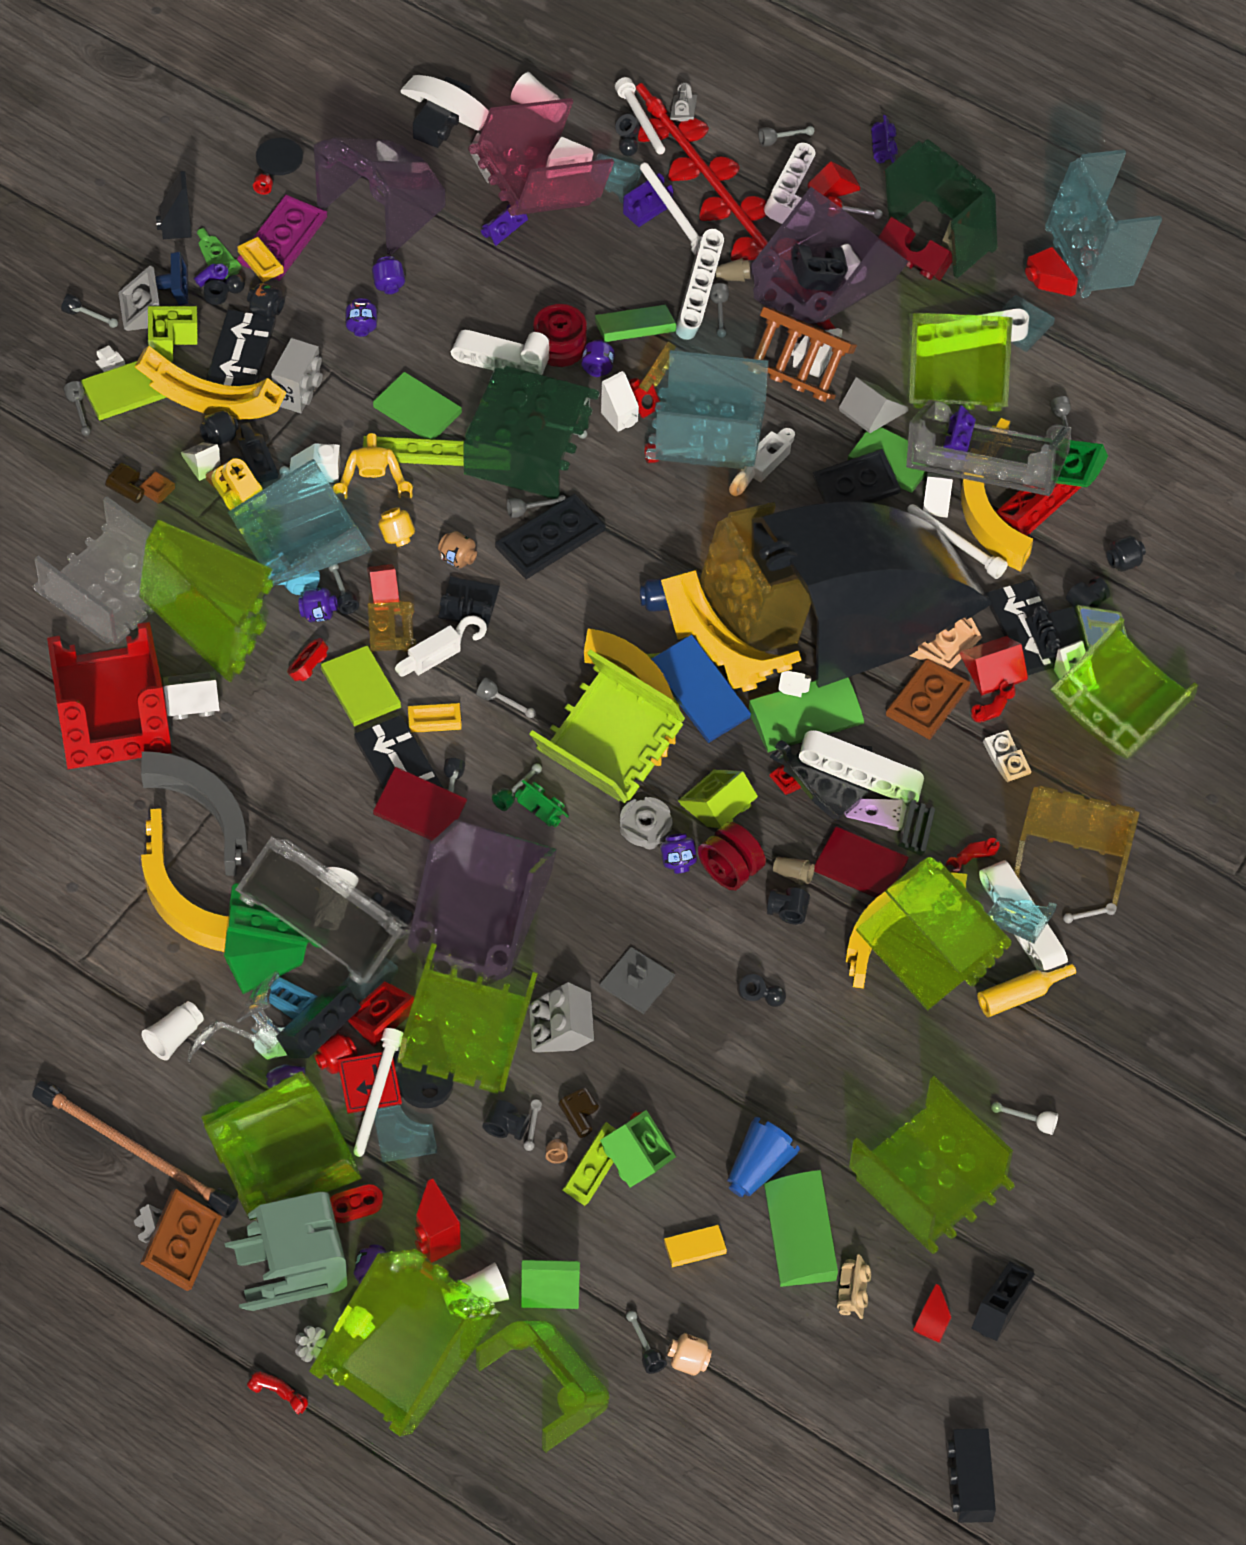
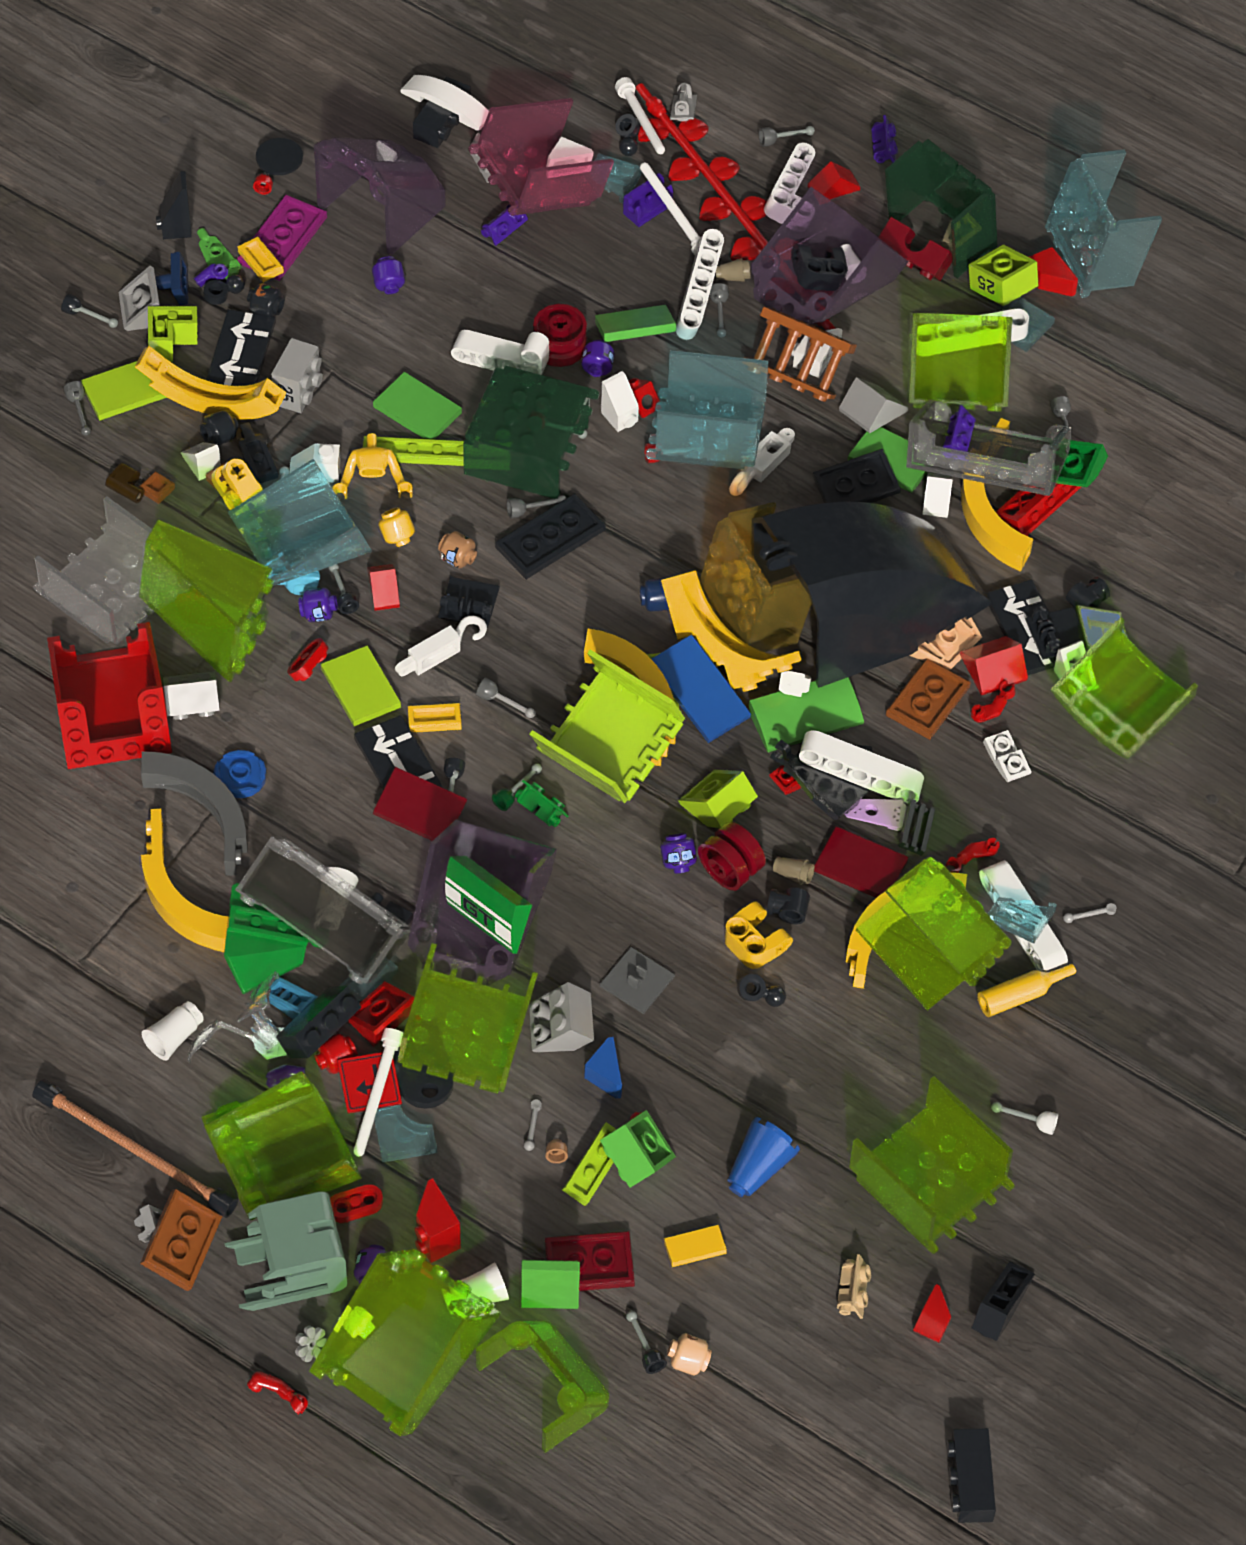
(109, 359): white piece -> none
(241, 773): none -> blue tile
(361, 317): dark purple head -> none
(383, 626): clear yellow plate -> none
(486, 902): none -> green slope
(505, 1120): black piece -> none
(530, 90): plant -> none
(577, 1108): dark brown piece -> none
(602, 1257): none -> dark red tile
(604, 1069): none -> blue slope
(643, 835): light grey plate -> none
(657, 370): clear yellow plate -> none
(751, 939): none -> yellow piece
(801, 1229): bright green slope -> none
(877, 213): light grey hinge -> none
(994, 565): white piece -> none
(1003, 275): none -> lime brick
(1080, 823): clear yellow windscreen -> none
(1125, 553): black head -> none

